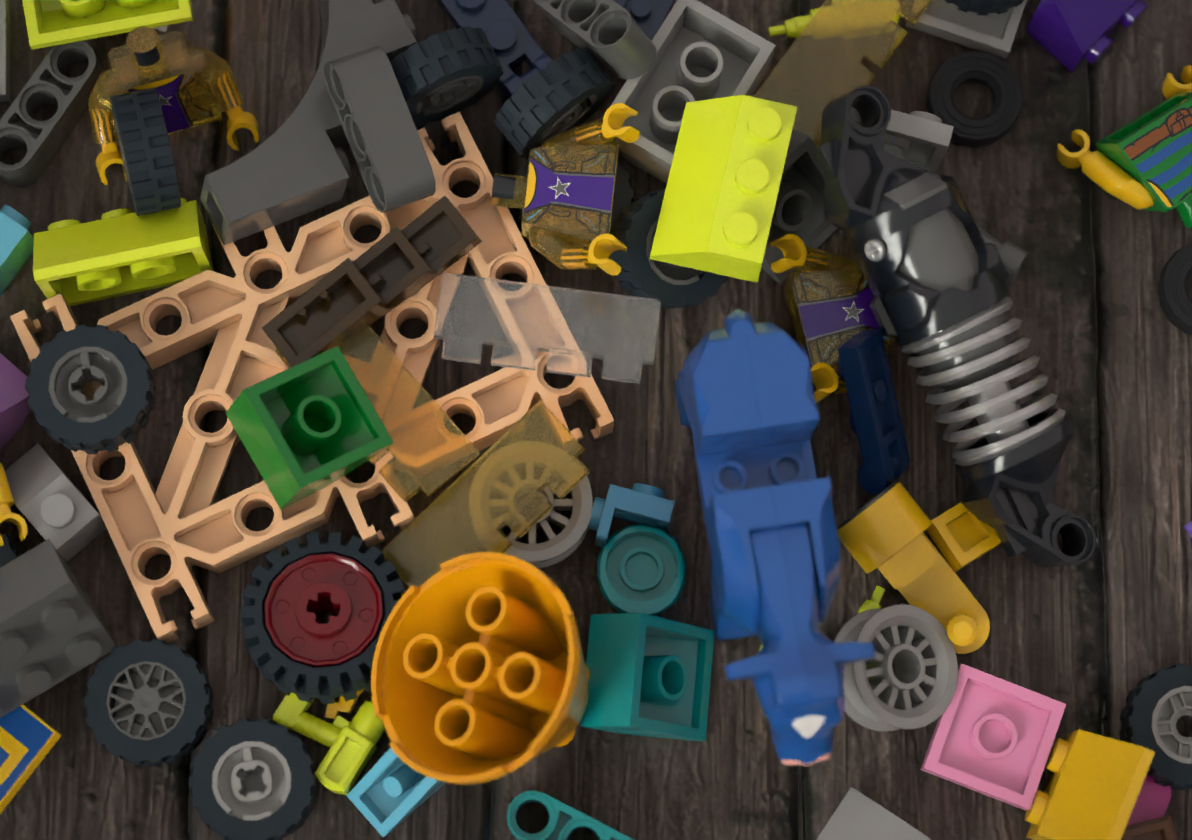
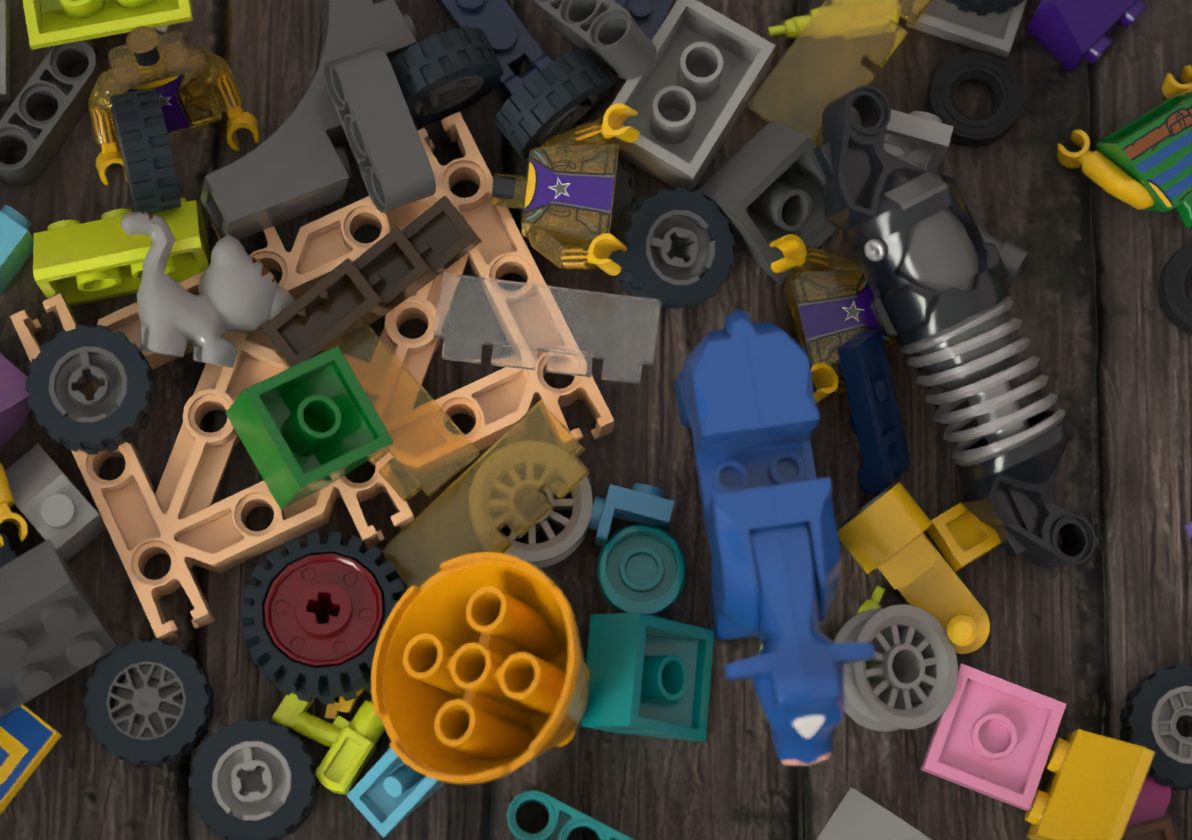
(232, 296): none -> light grey animal
(724, 185): neon yellow slope -> none

